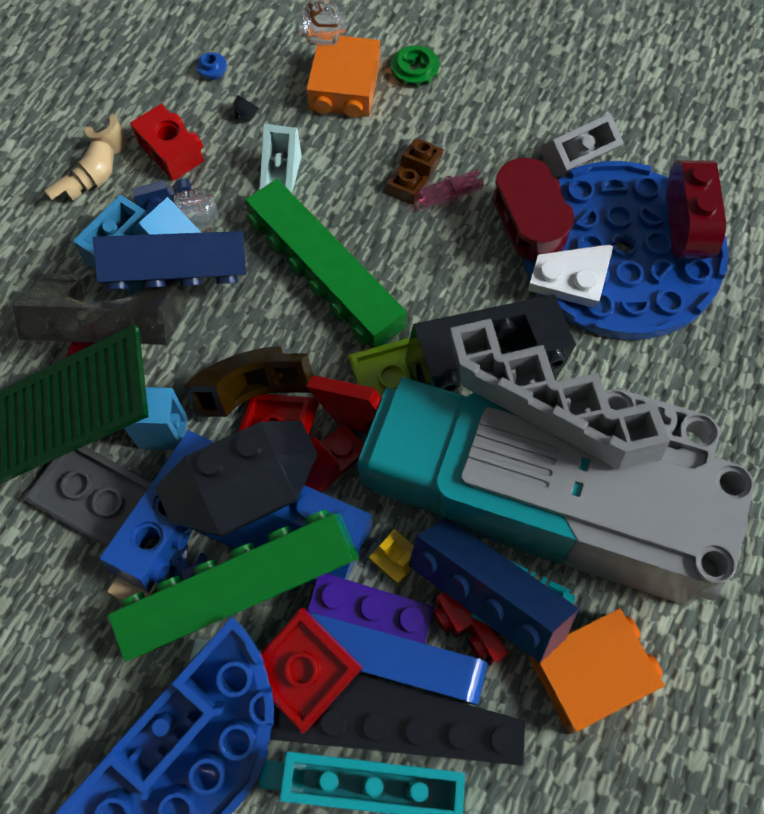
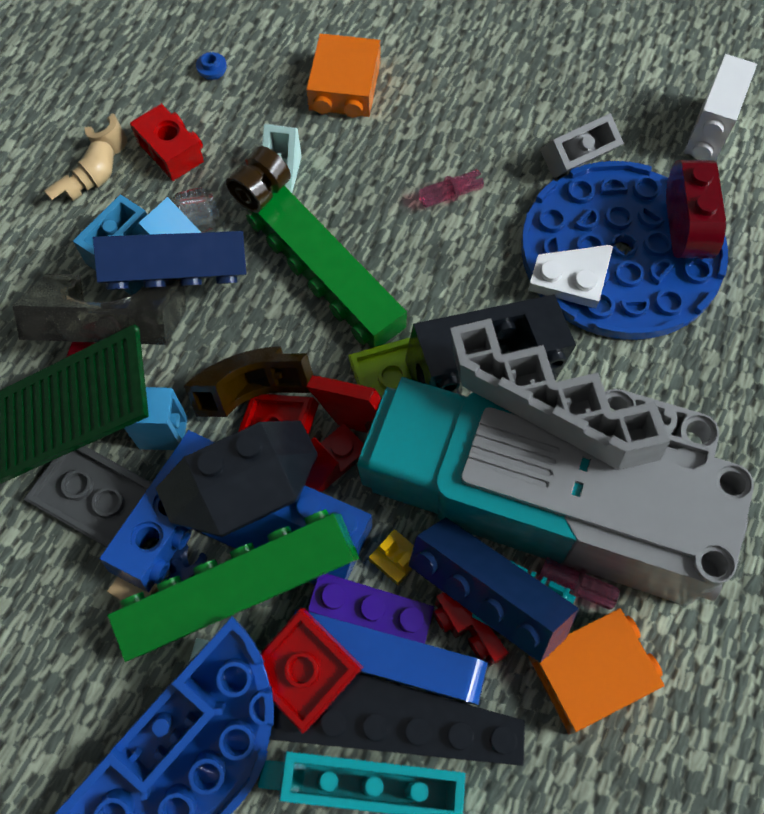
(152, 194): dark blue plate -> none
(244, 109): black hinge -> none
(258, 179): none -> dark brown wheel
(321, 23): clear head -> none
(409, 57): green gear -> none
(415, 170): reddish brown slope -> none
(532, 208): dark red brick -> none
(580, 584): none -> clear pink axle
(720, 108): none -> white brick

